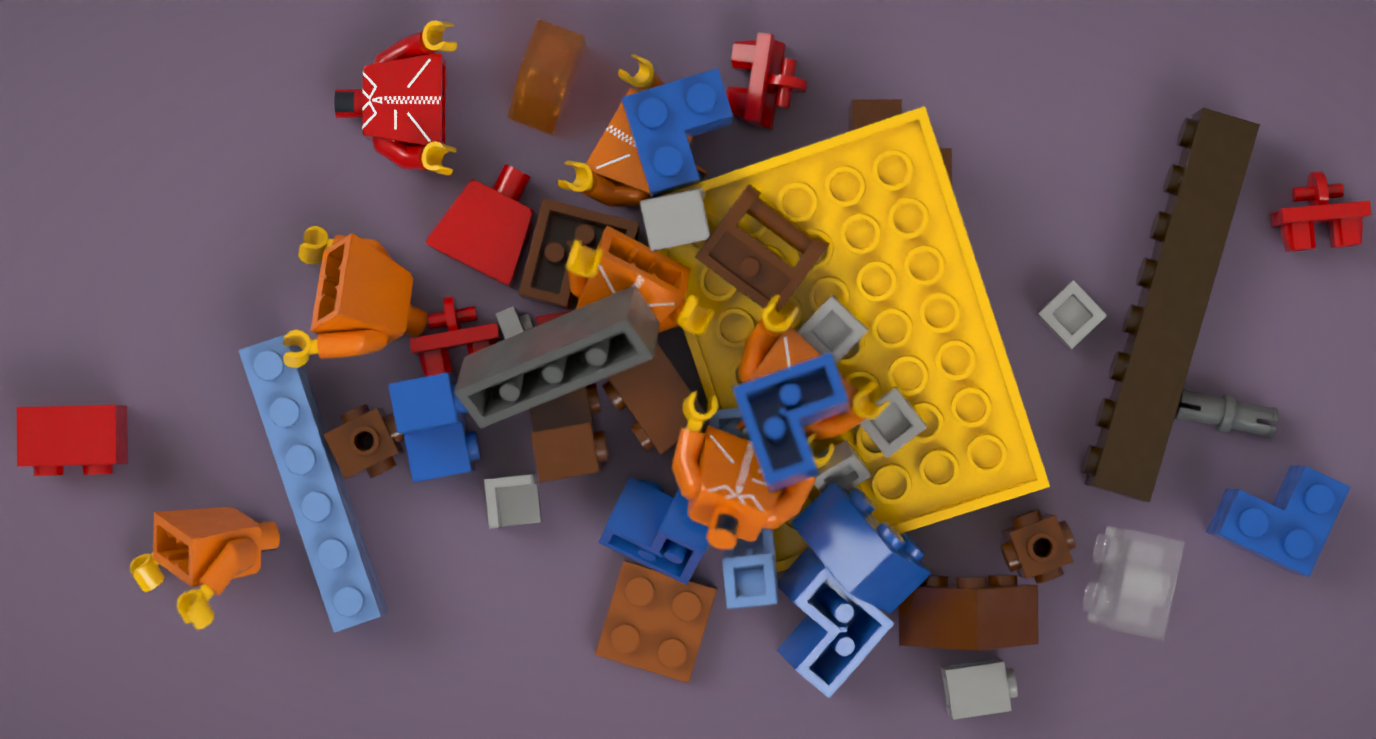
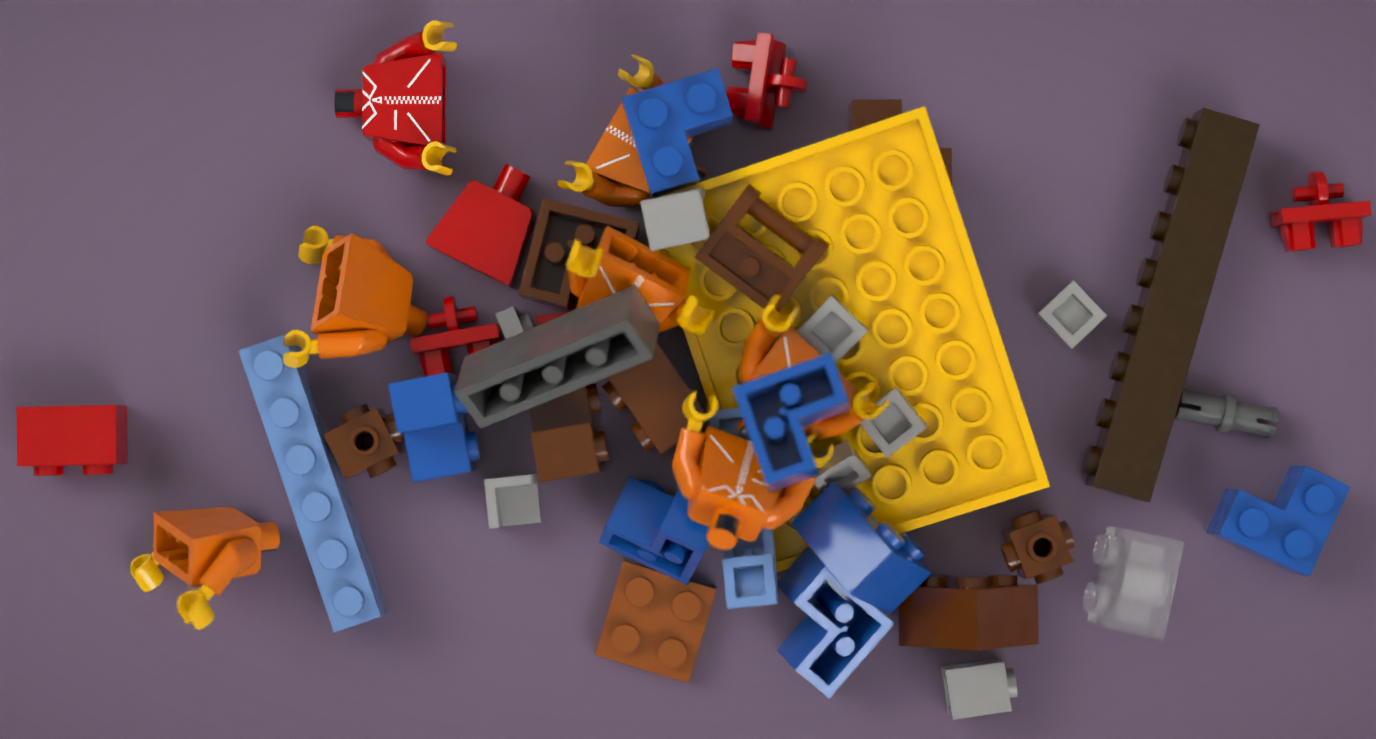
(546, 76): clear orange slope -> none

